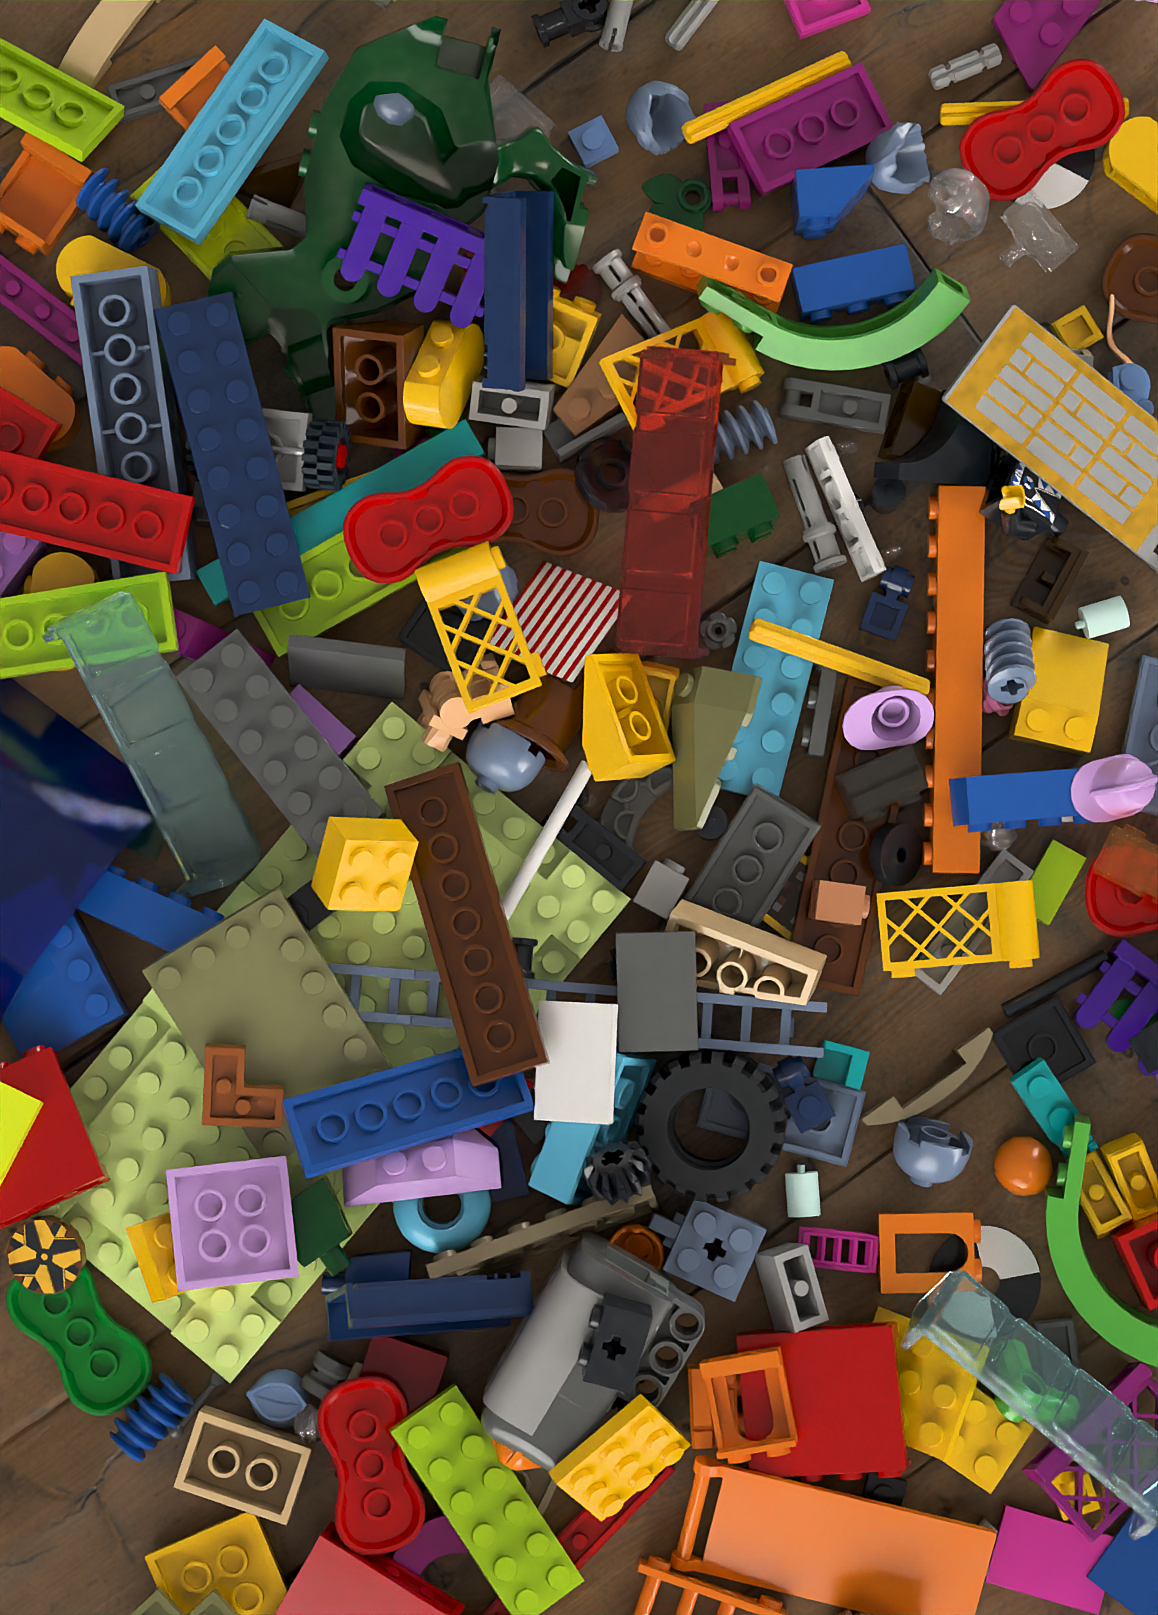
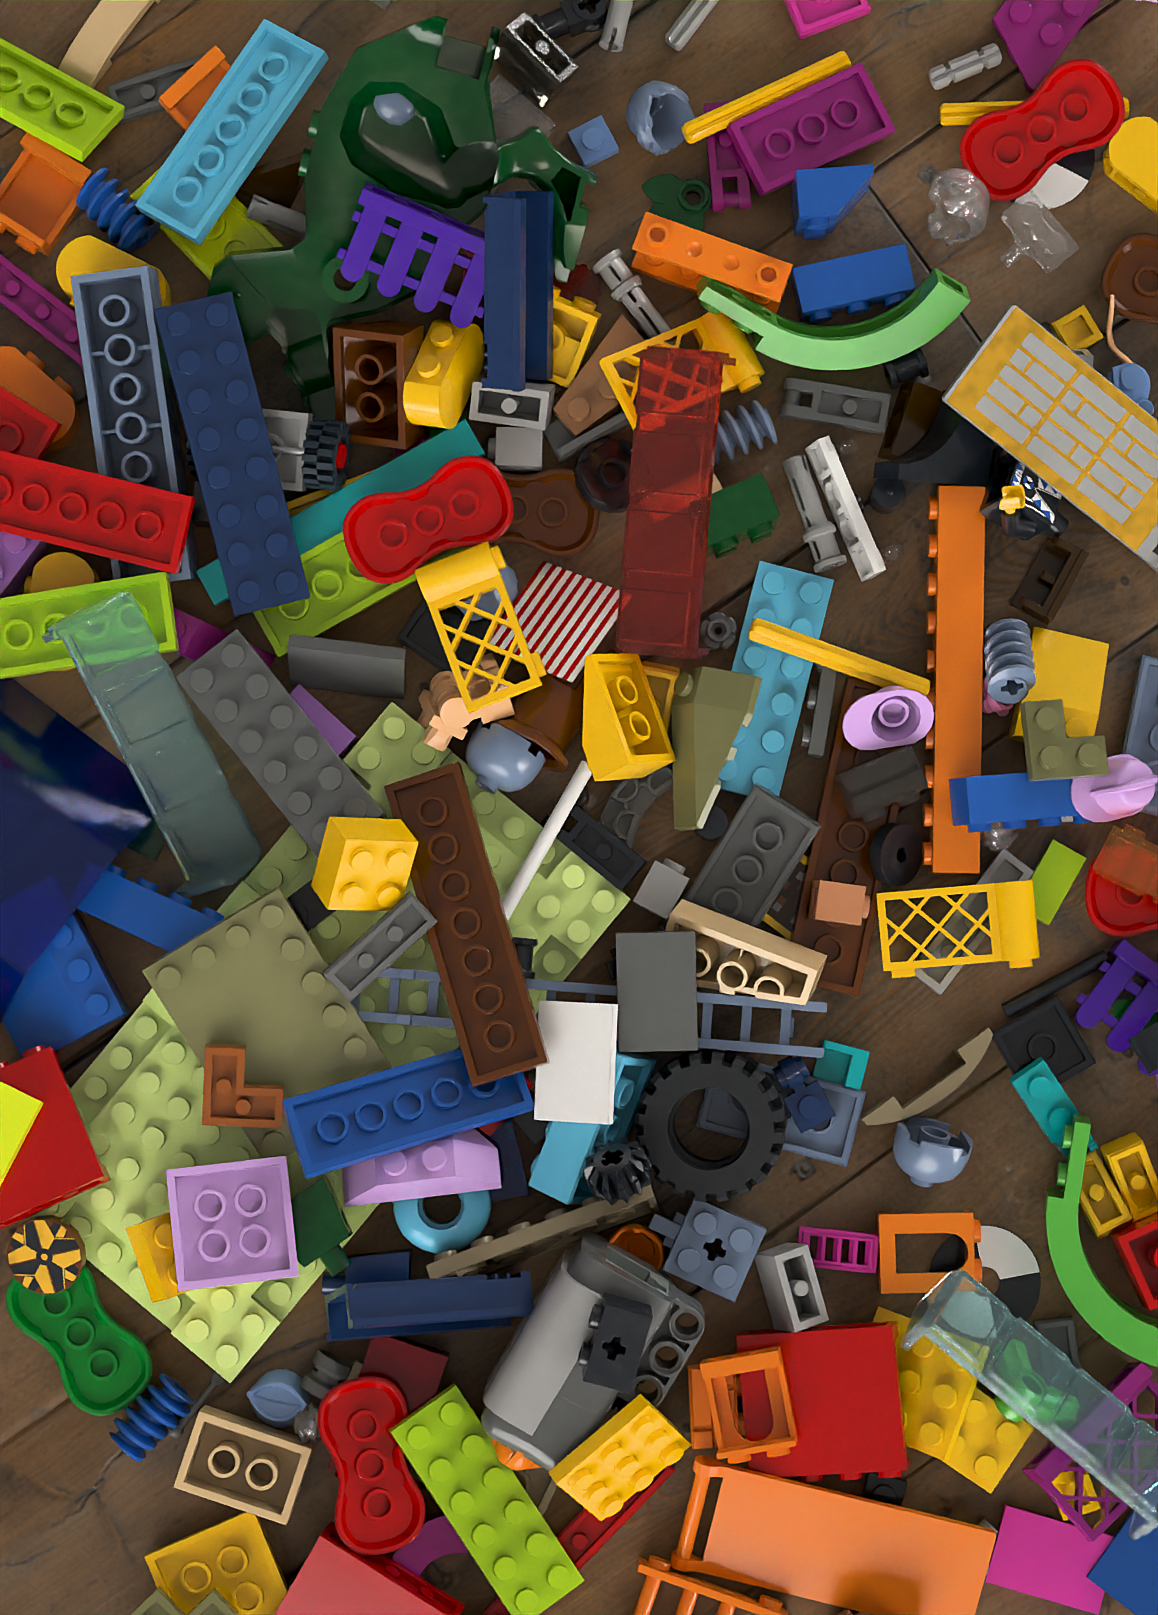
(379, 946): none -> dark grey tile
(534, 59): none -> clear smoke brick
(802, 1193): light aqua piece -> none
(884, 613): dark blue plate -> none
(898, 159): sand blue hair -> none
(1023, 1166): orange hair -> none
(1051, 753): none -> olive plate
(1103, 617): light aqua piece -> none

